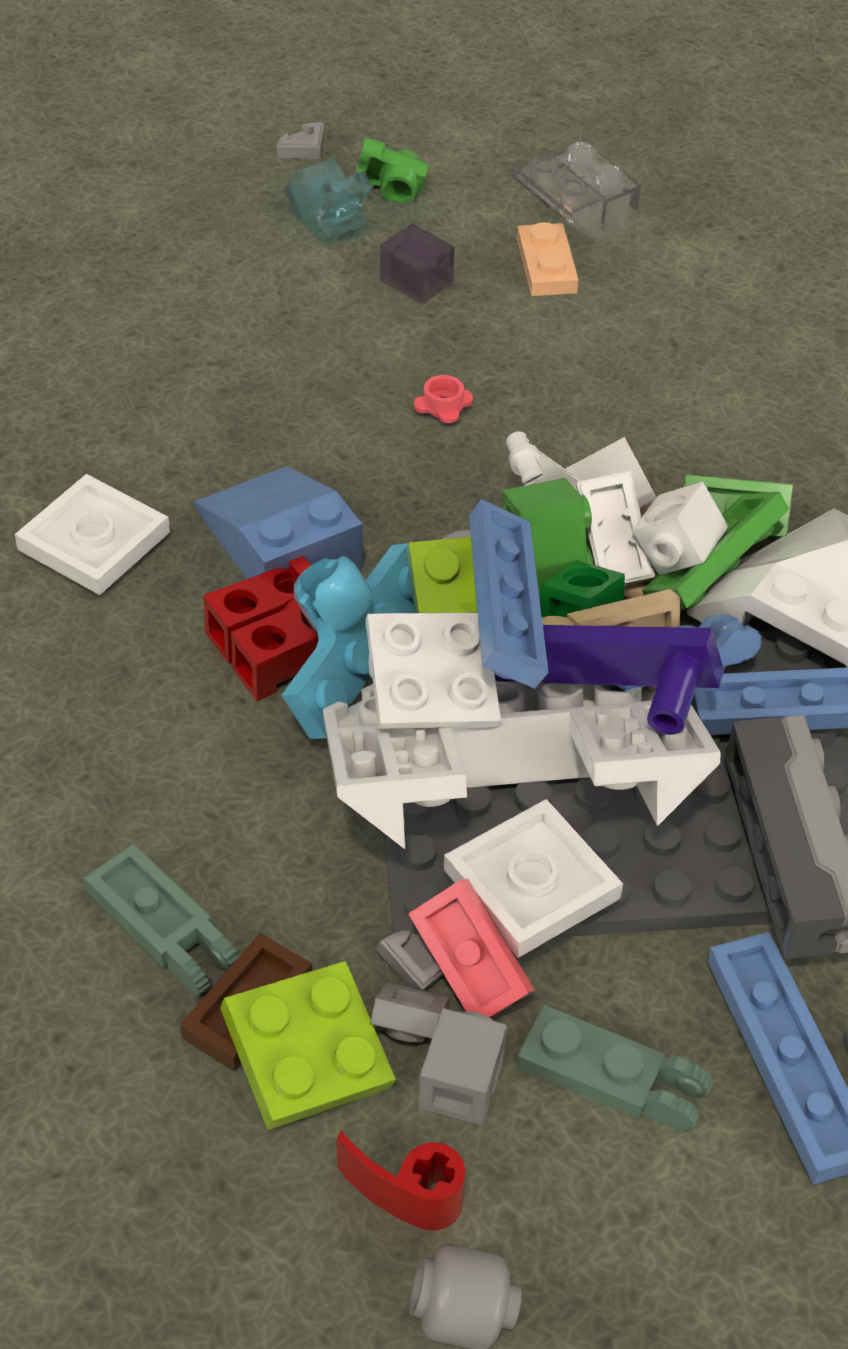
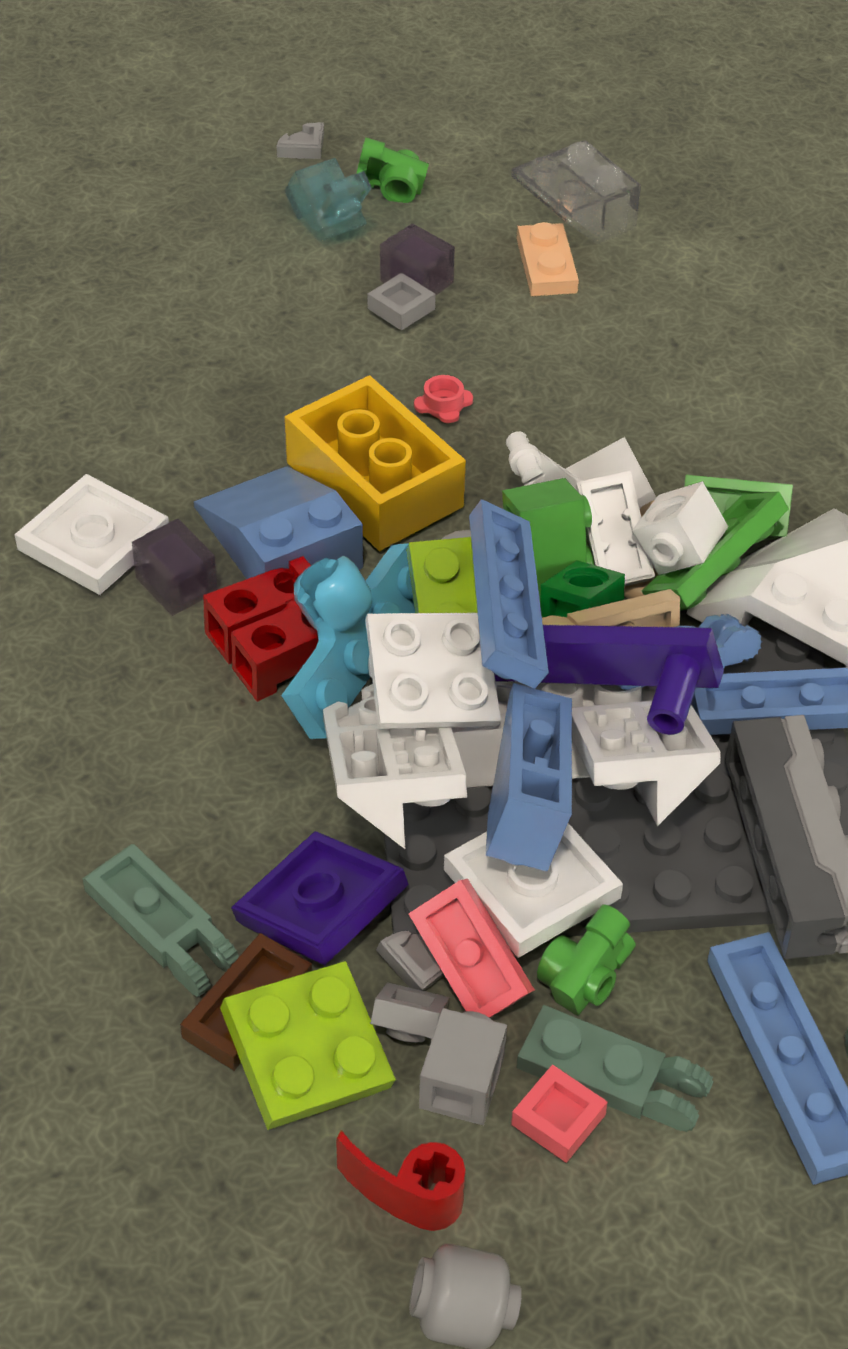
(174, 566): none -> brick
(320, 897): none -> dark purple plate
(377, 460): none -> yellow brick
(401, 301): none -> light grey plate
(531, 779): none -> medium blue slope
(559, 1113): none -> coral plate
(586, 969): none -> bright green plate

